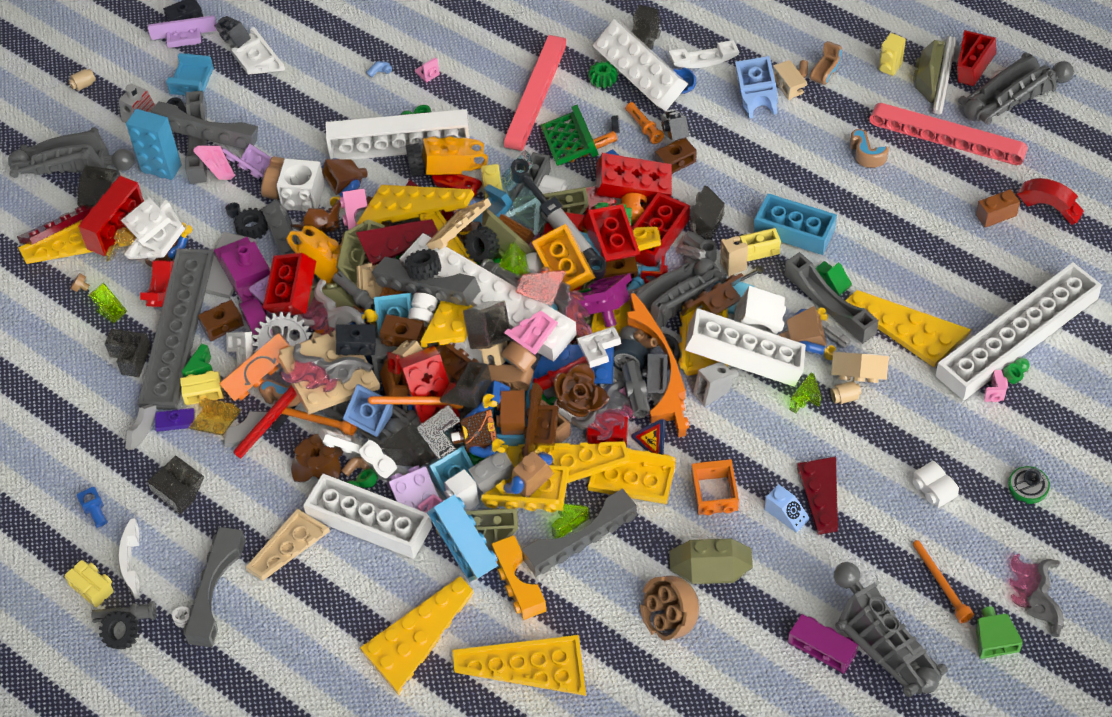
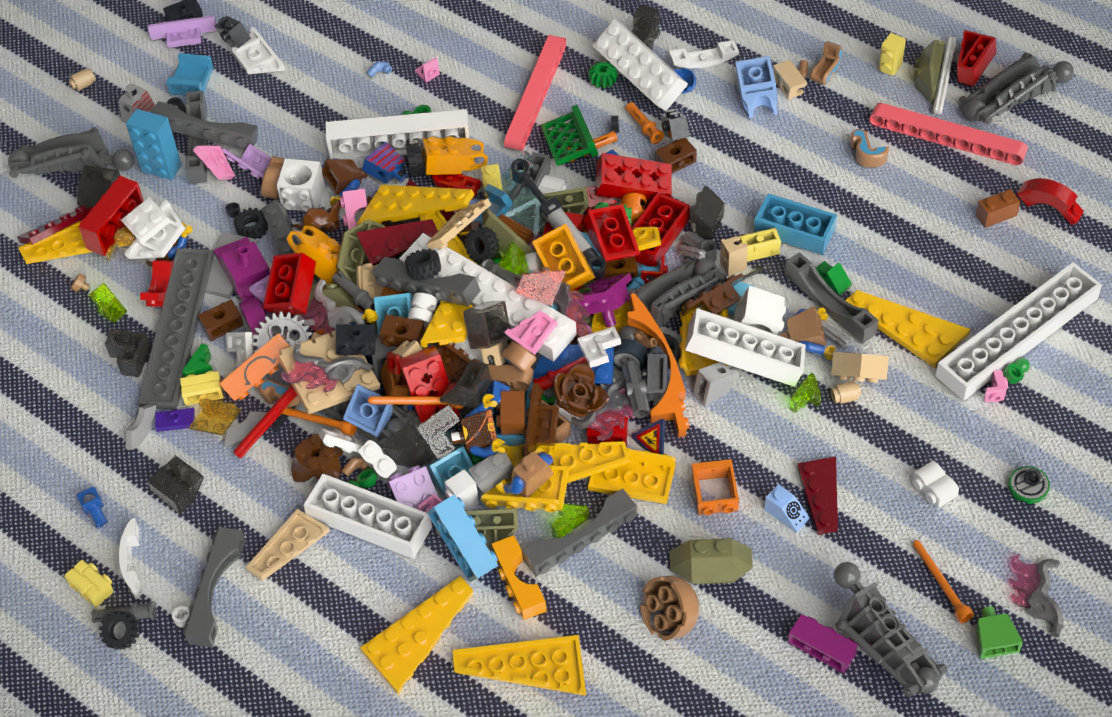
(385, 164): none -> blue torso

